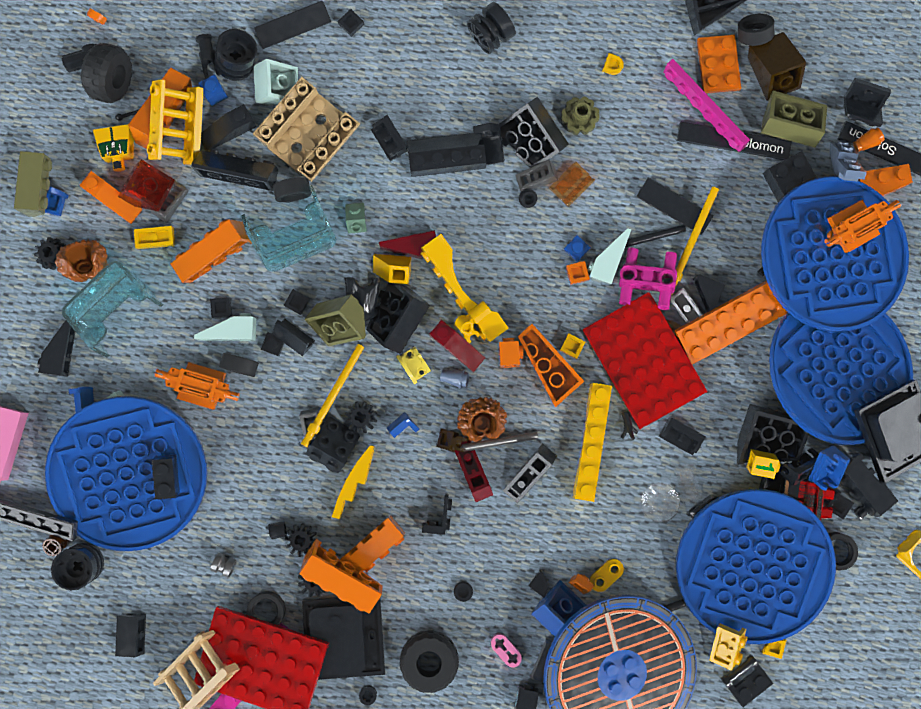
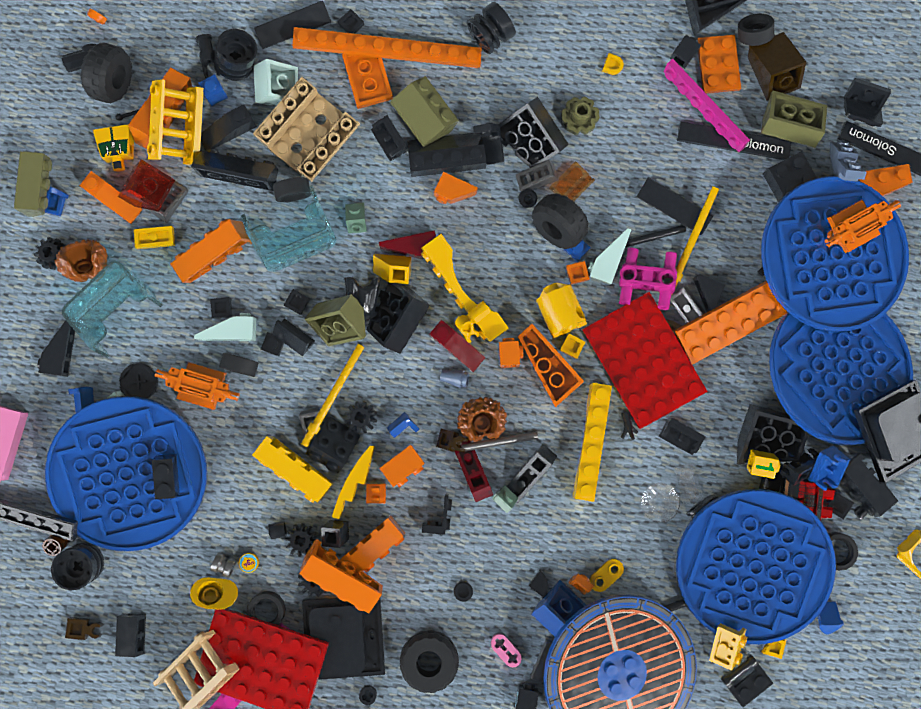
(80, 629): none -> dark brown plate
(138, 381): none -> black tile
(213, 593): none -> yellow piece
(249, 562): none -> tile
(293, 469): none -> yellow wedge
(335, 533): none -> black brick
(367, 80): none -> orange plate
(376, 493): none -> orange tile
(386, 47): none -> orange plate
(402, 466): none -> orange brick
(413, 364): light yellow piece -> none
(424, 111): none -> olive slope
(453, 189): none -> orange slope
(505, 499): none -> sand green bracket
(560, 221): none -> black tyre
(560, 309): none -> yellow cylinder
(685, 51): none -> black brick
(829, 618): none -> blue tile
(868, 140): orange cone -> none

